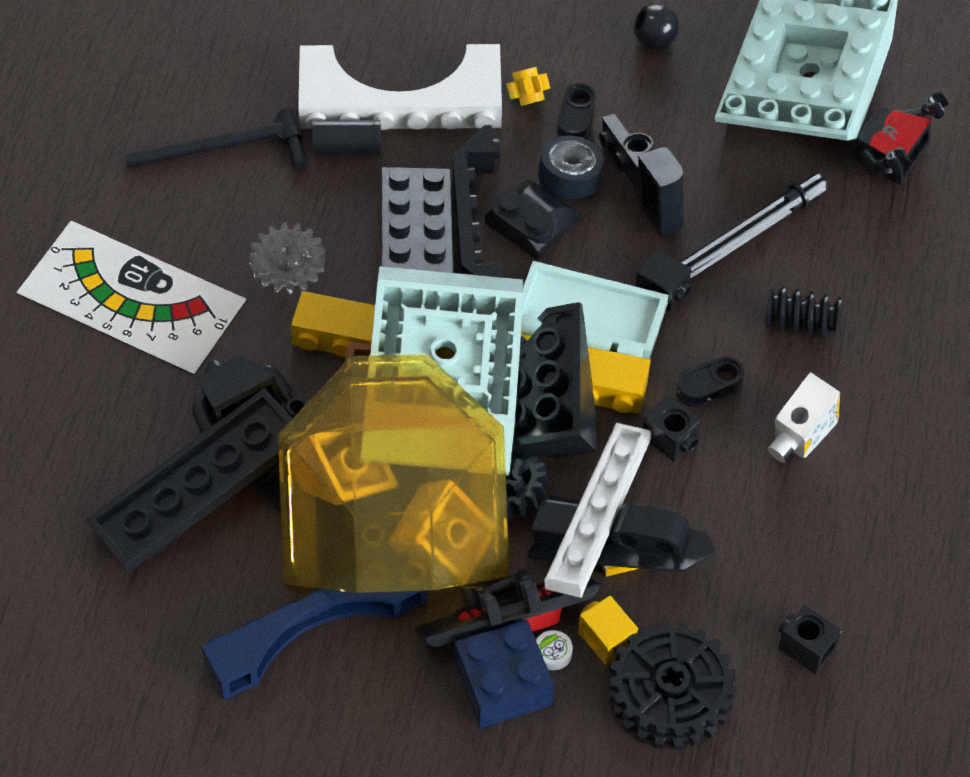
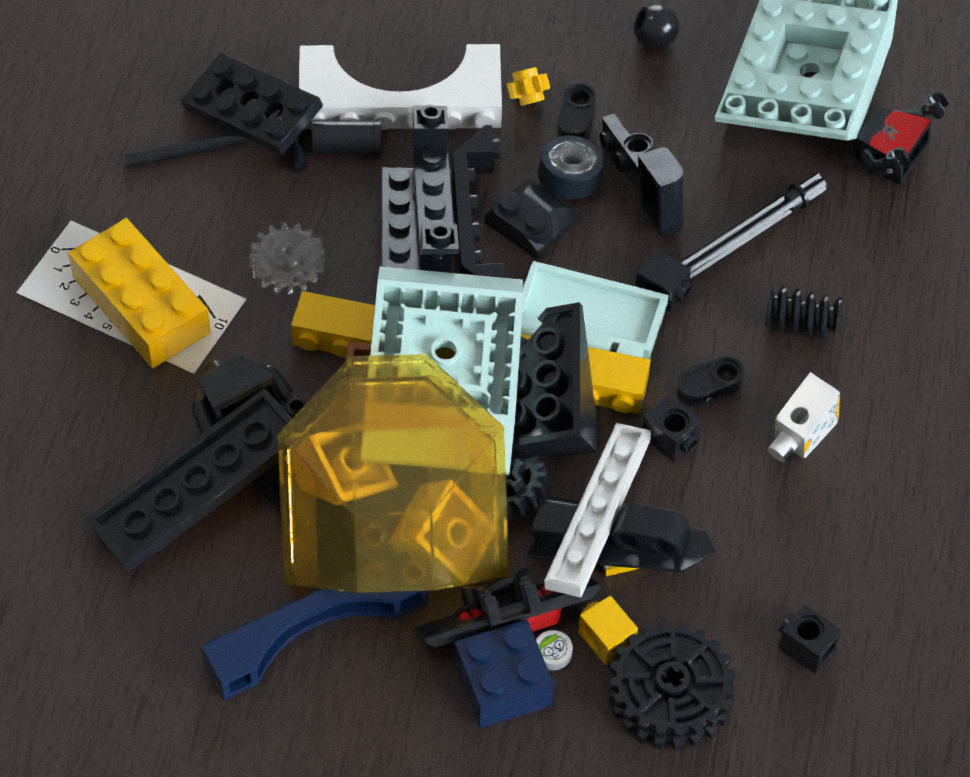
(139, 293): none -> yellow brick
(251, 120): none -> black plate
(432, 182): none -> black slope

